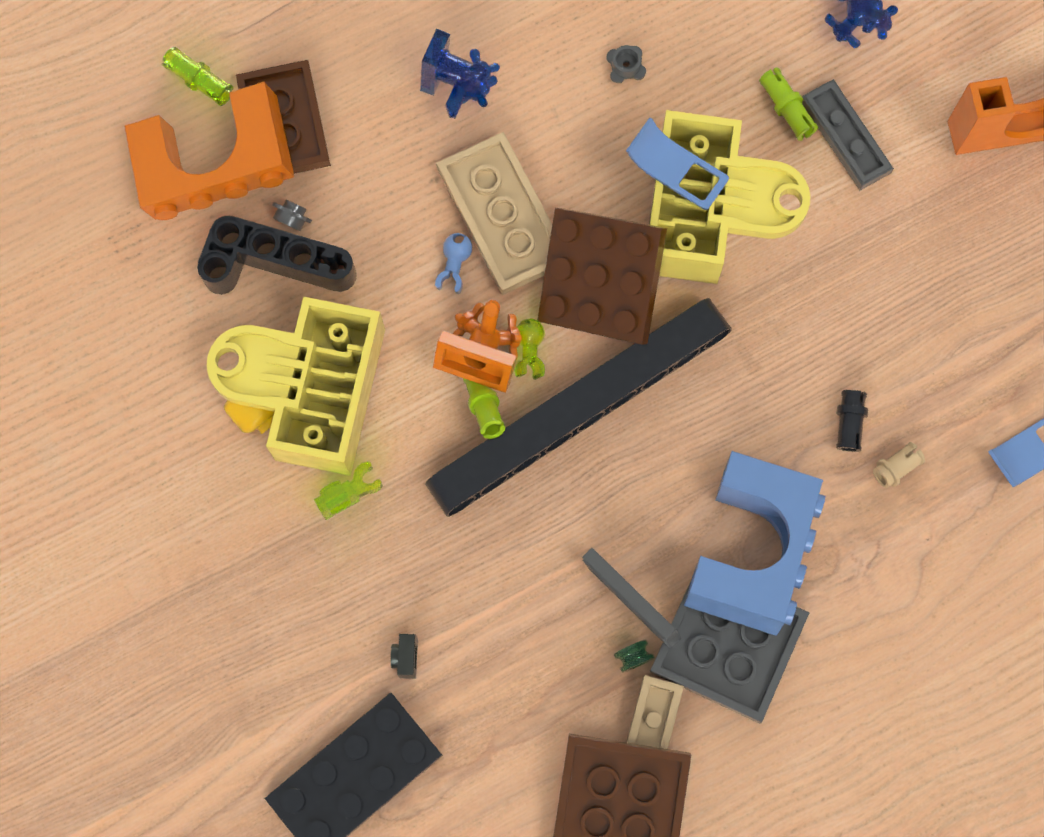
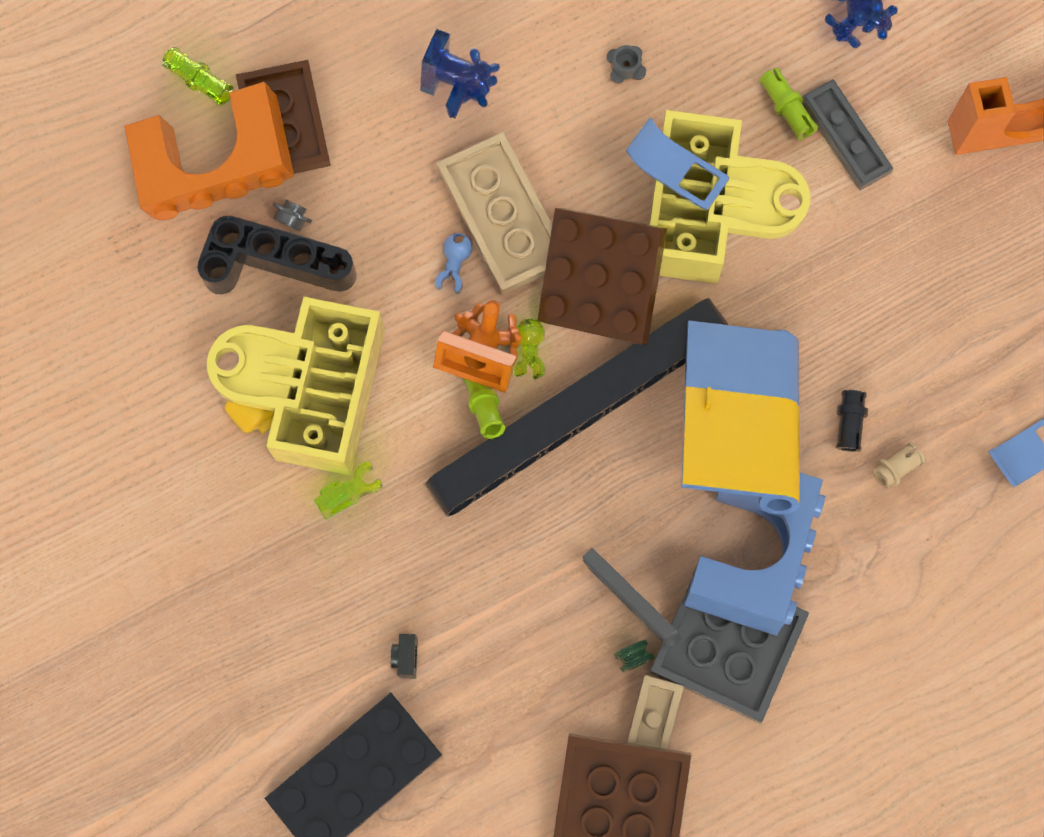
(742, 414): none -> door

